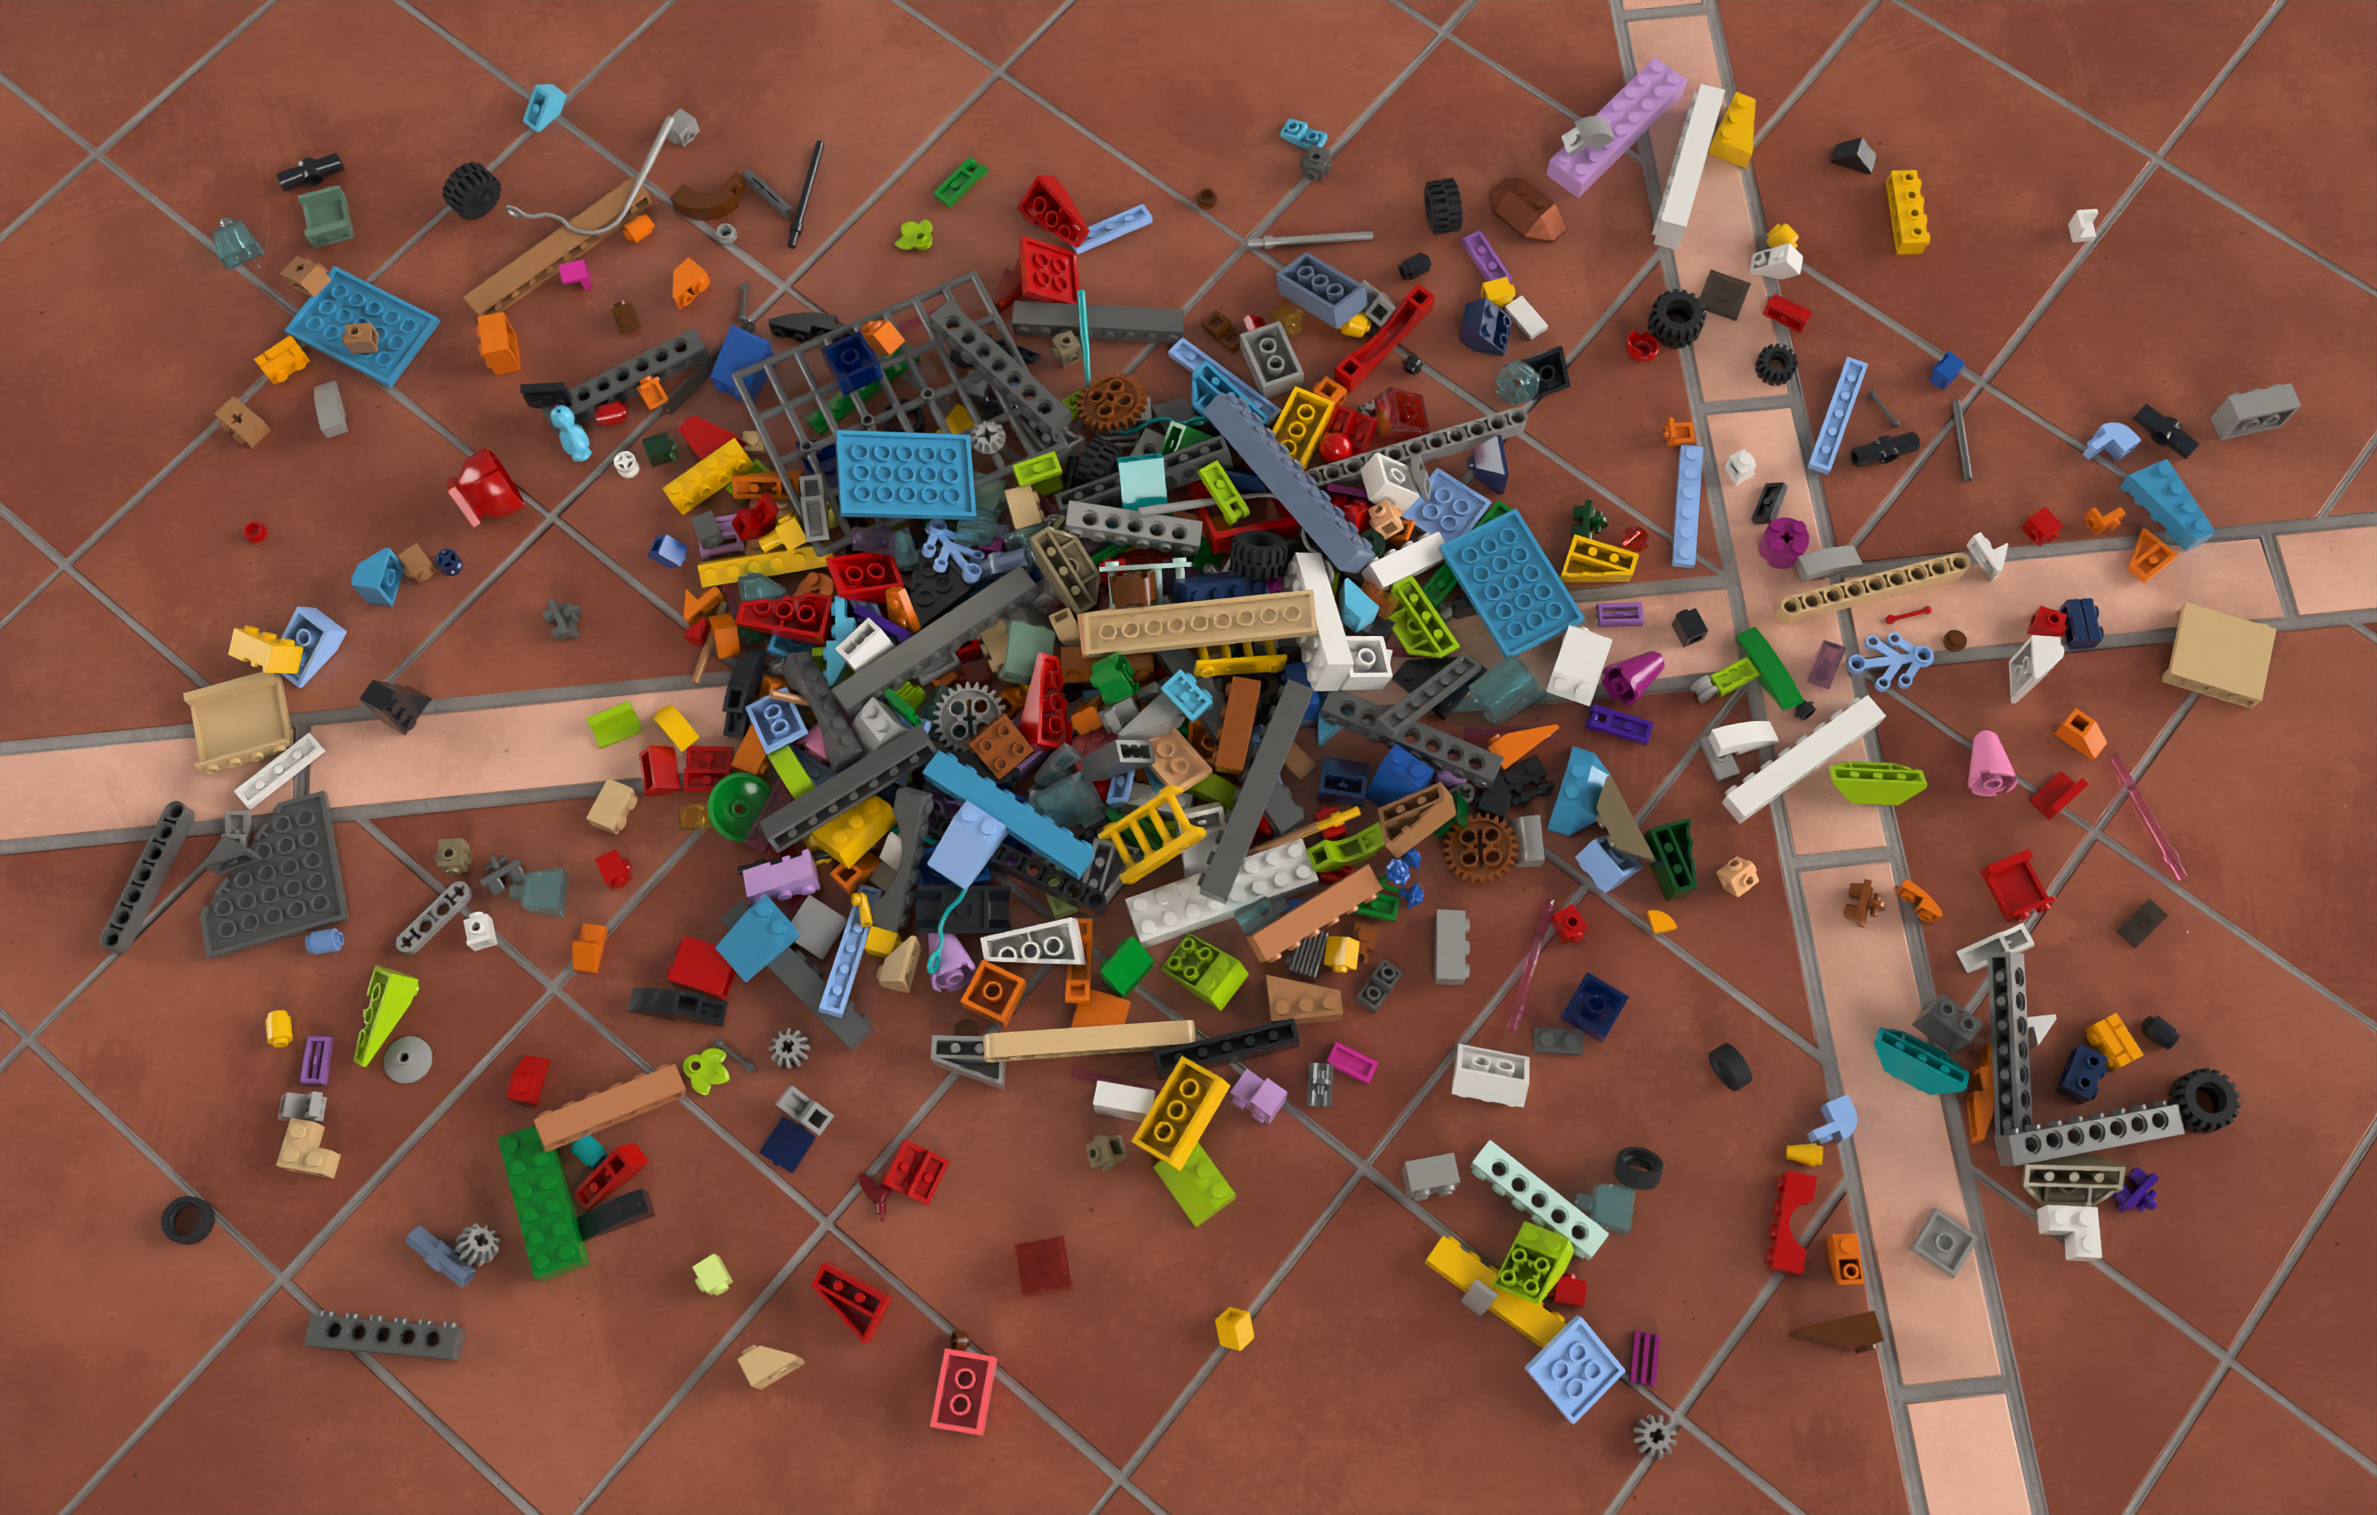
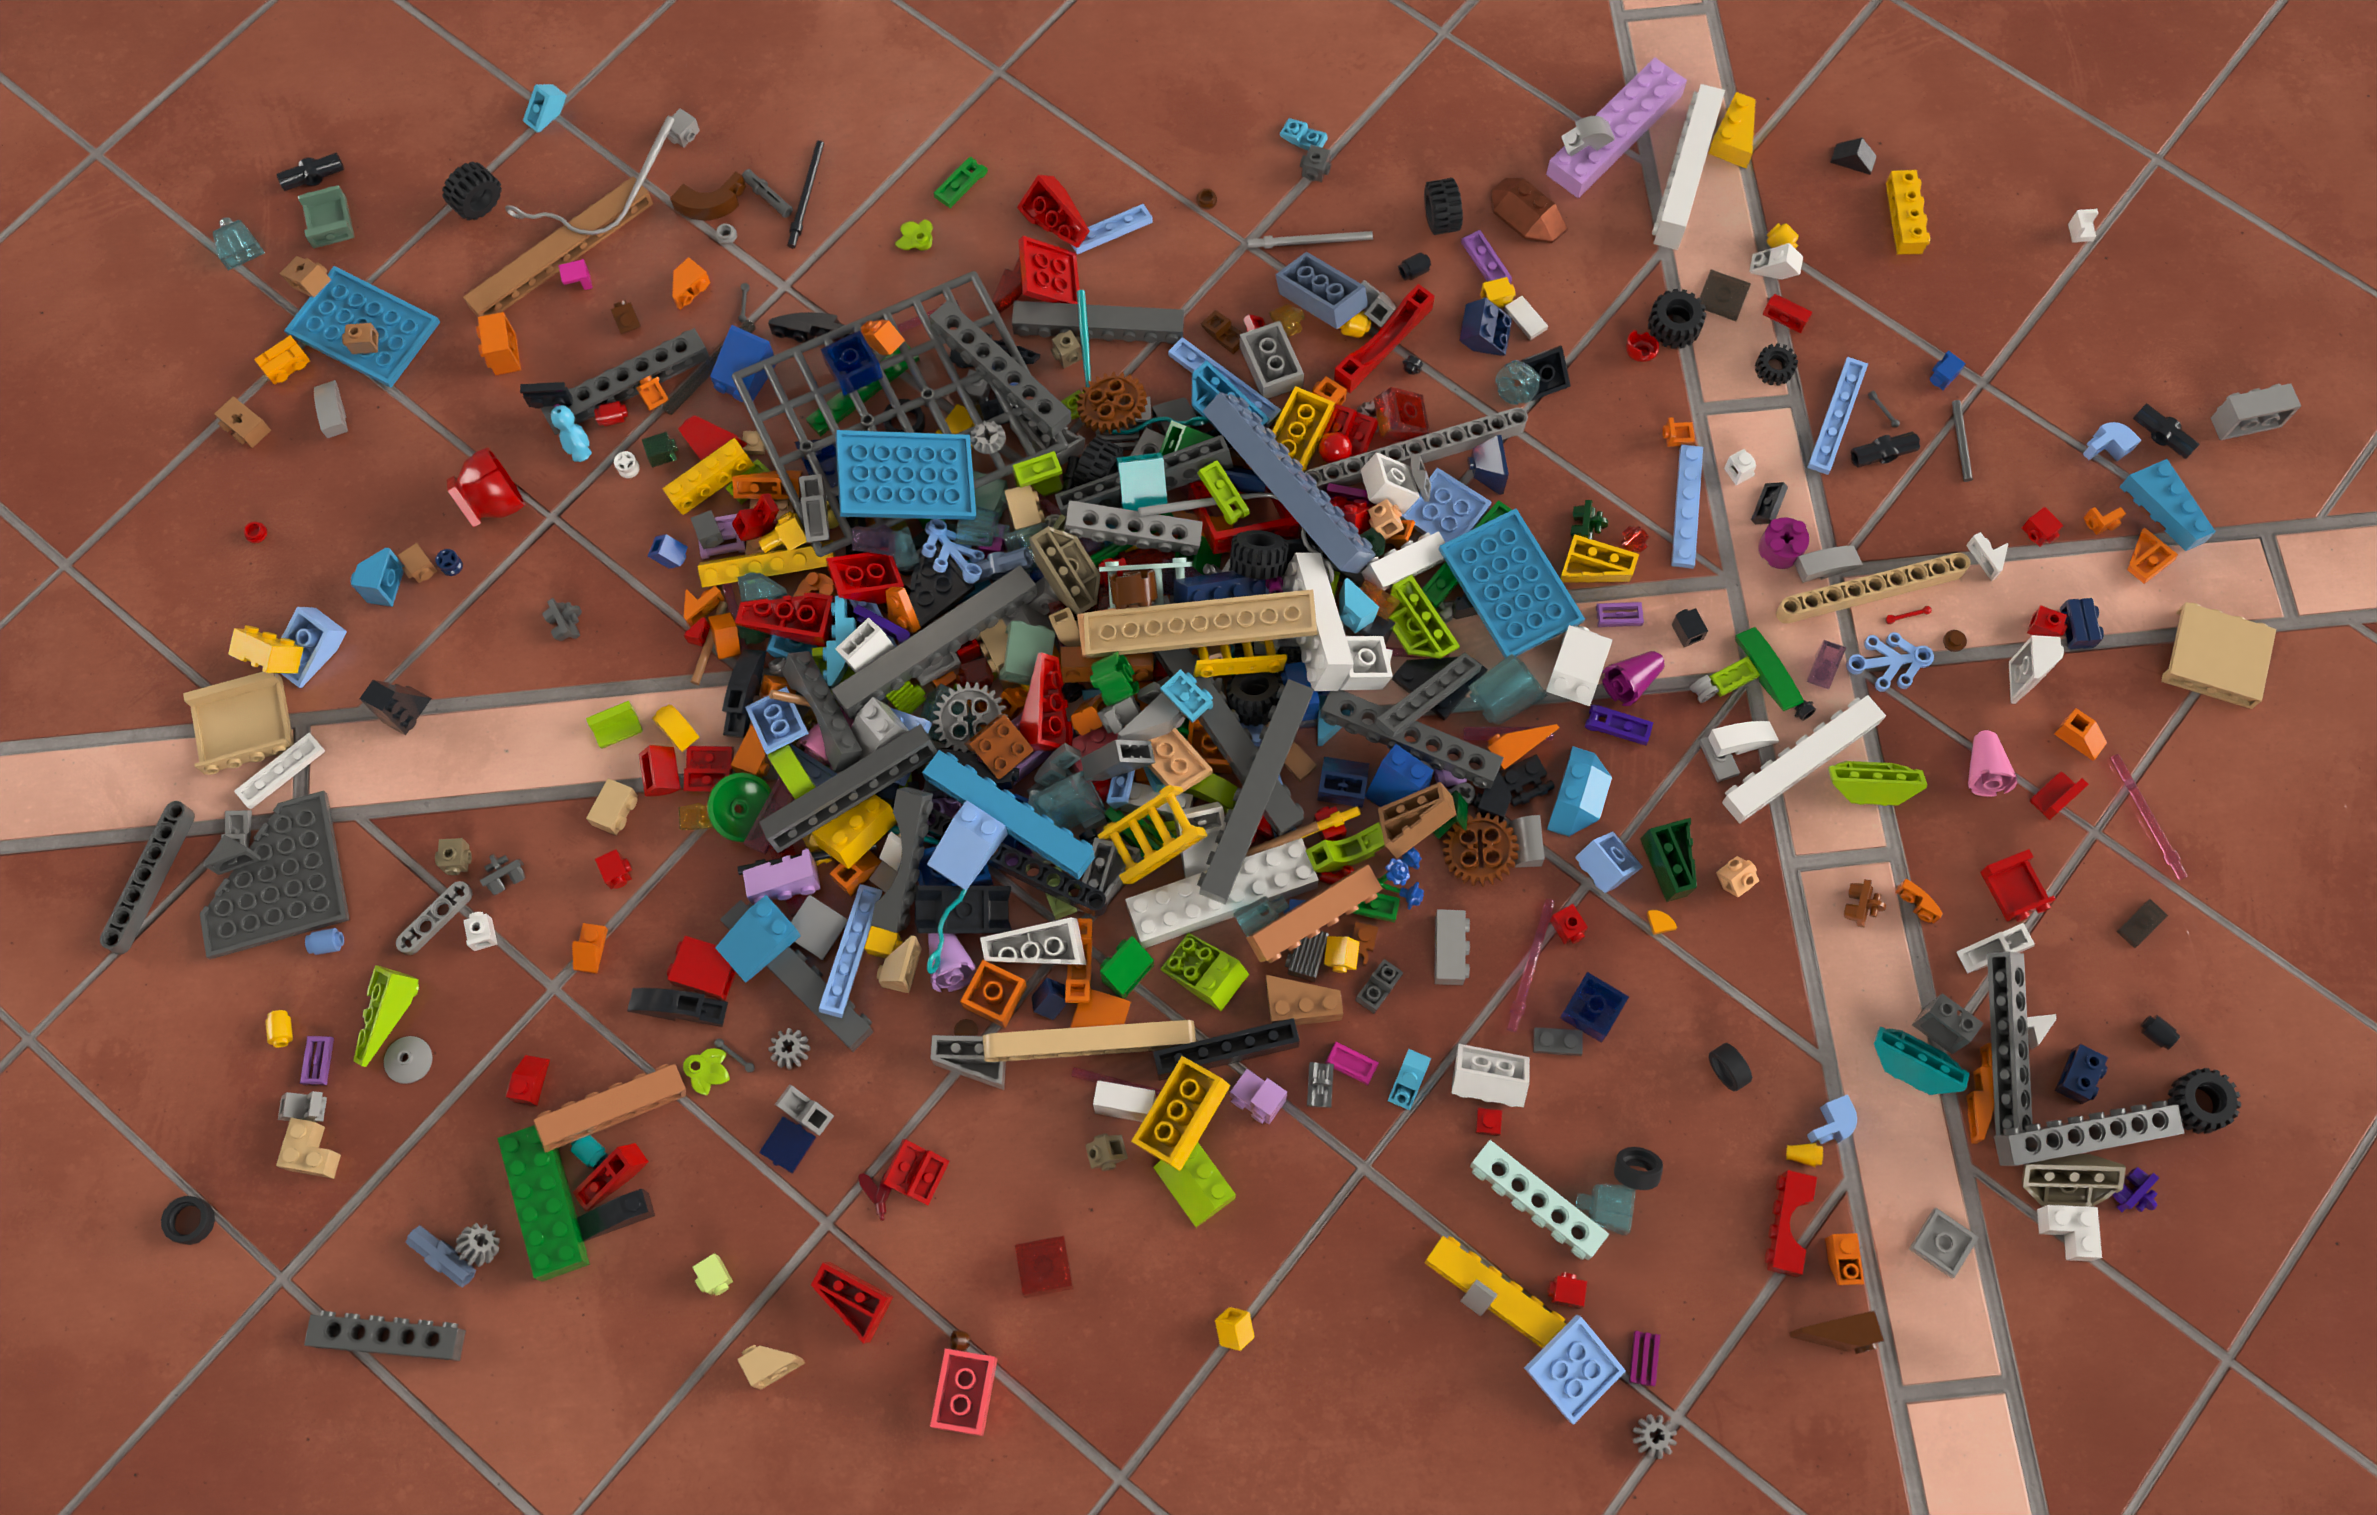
(543, 892): clear light blue torso -> none
(638, 228): orange brick -> none
(864, 908): yellow arm -> none
(902, 707): green tile -> none
(1049, 998): none -> dark blue panel
(1237, 726): dark orange brick -> none
(1409, 1079): none -> medium azure slope
(1430, 1176): light grey brick -> none
(1488, 1121): none -> red plate
(1534, 1263): lime slope -> none
(1621, 824): dark tan wedge -> none
(2114, 1042): light orange brick -> none

